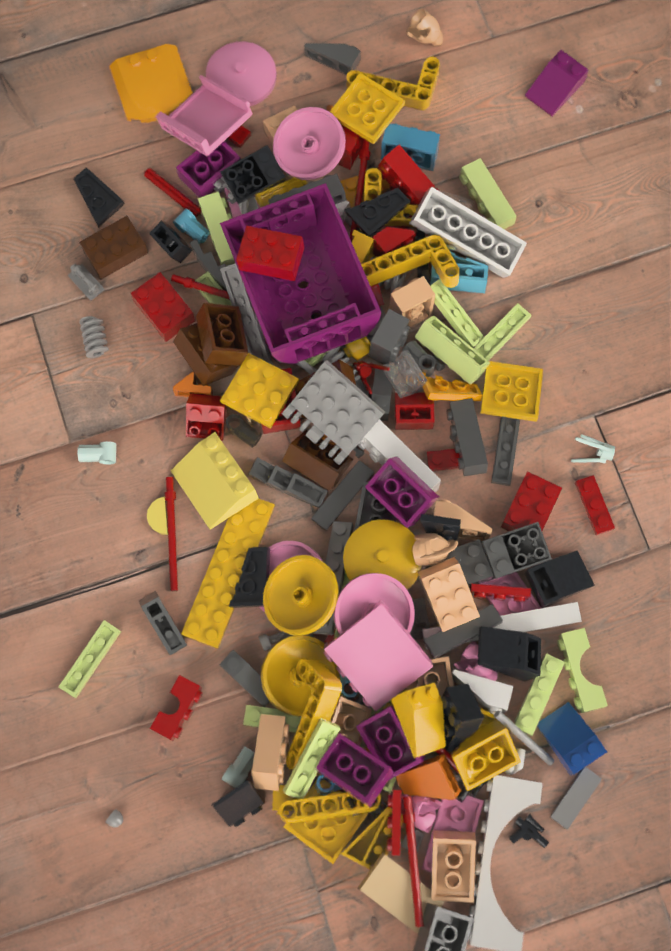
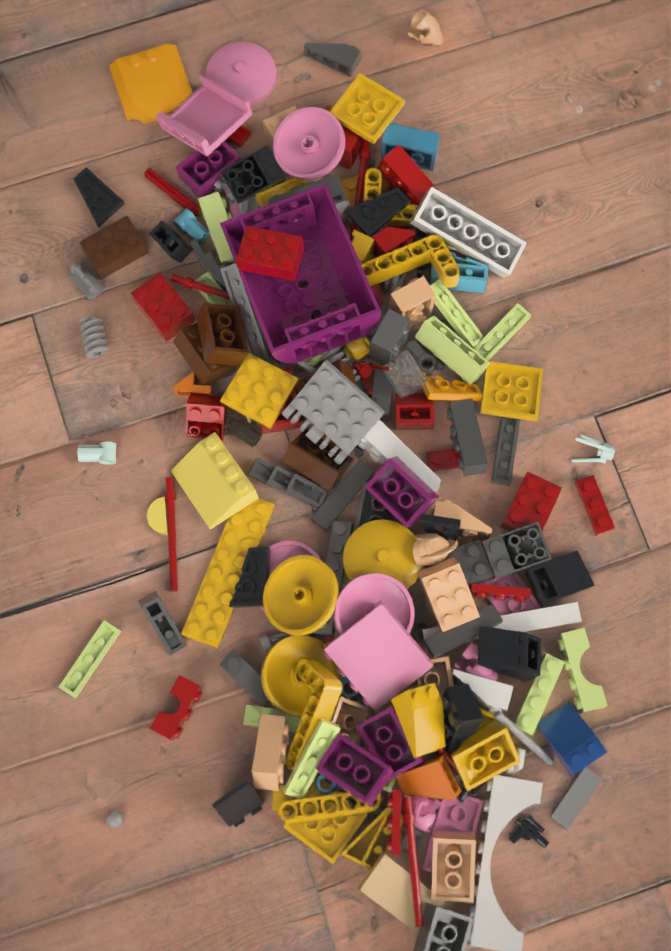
(238, 771): light aqua piece -> none
(414, 91): yellow beam -> none
(487, 194): yellowish green brick -> none
(557, 83): magenta slope -> none

